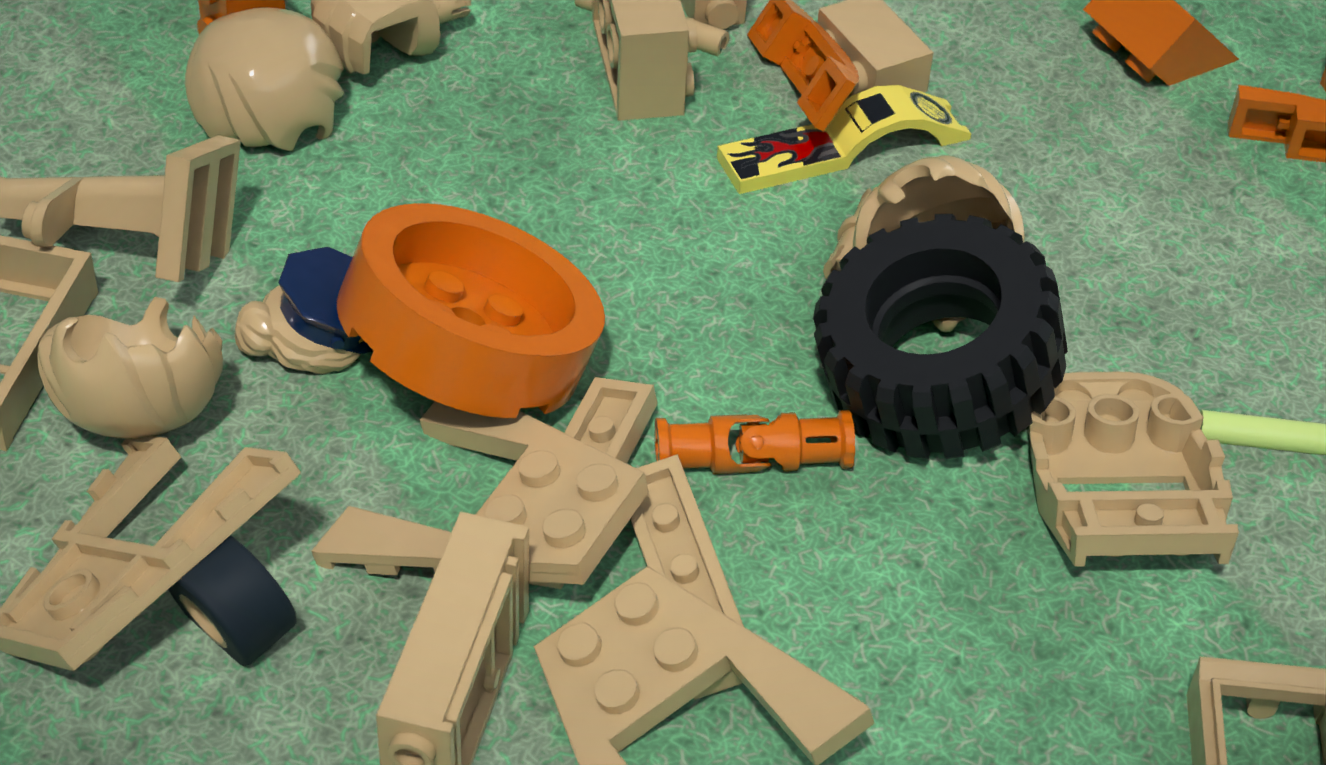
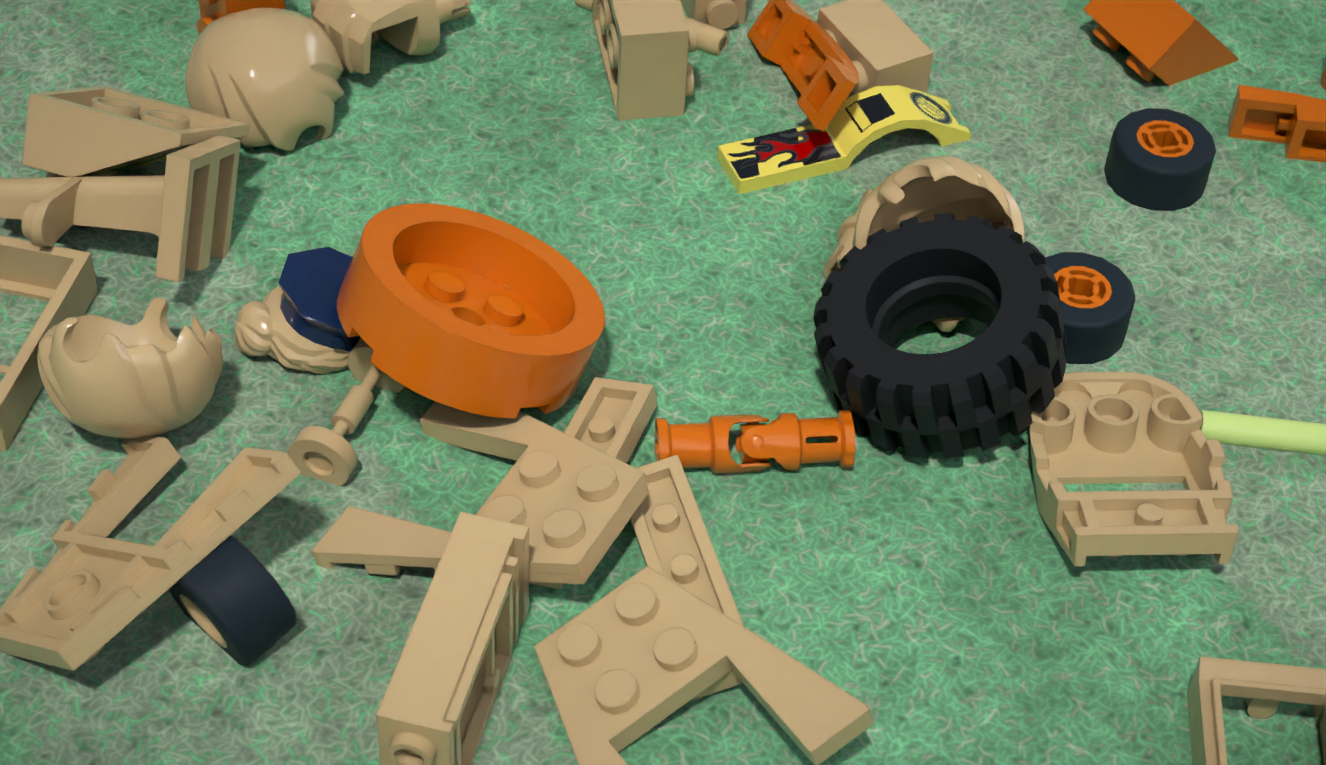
(111, 131): none -> tan slope
(325, 452): none -> tan wheel
(1094, 305): none -> black wheel
(1159, 159): none -> black wheel

